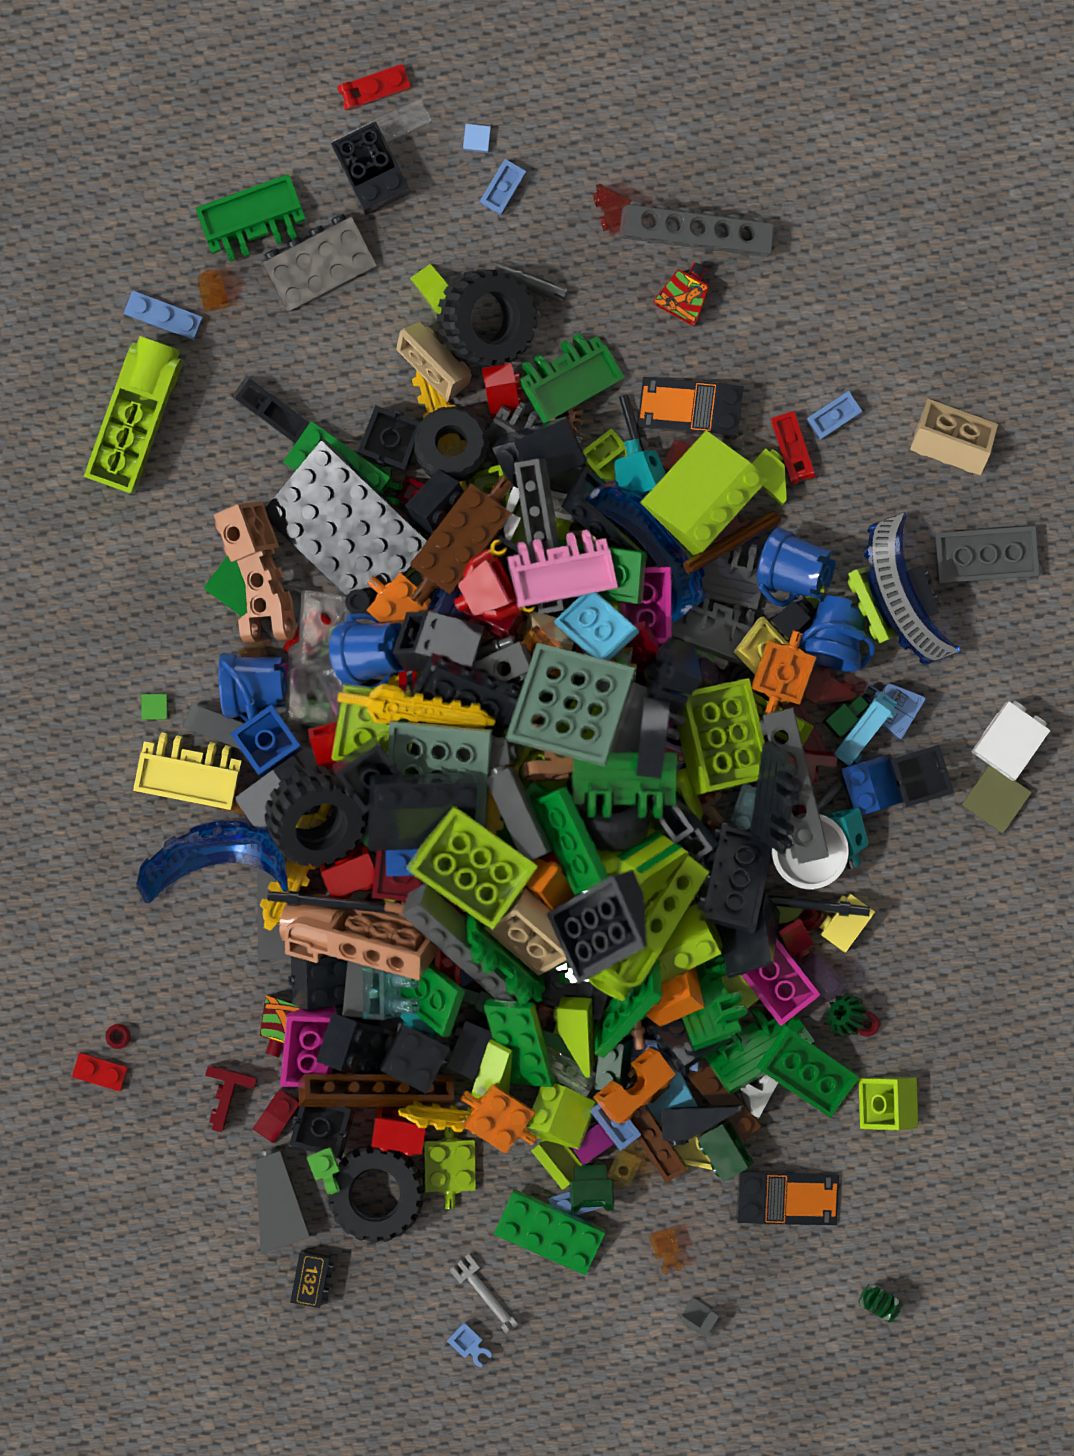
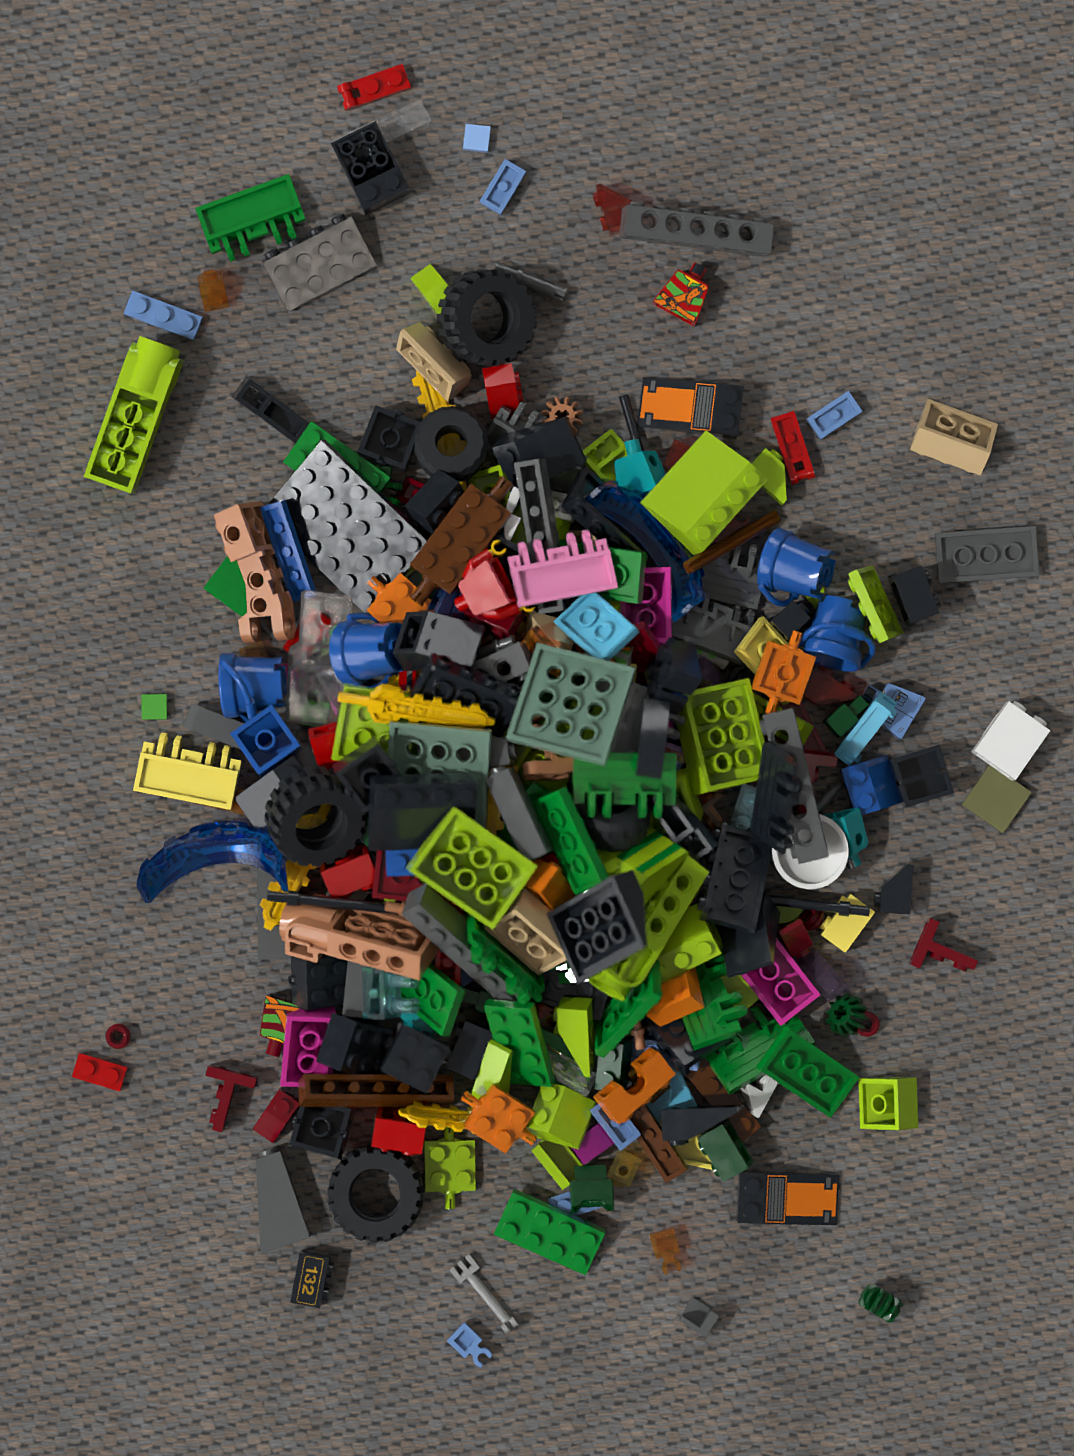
(287, 548): none -> blue plate
(324, 1167): bright green plate -> none
(357, 601): black tile -> none
(573, 379): green hinge -> none
(895, 893): none -> black slope
(896, 595): windscreen -> none
(938, 951): none -> dark red bracket

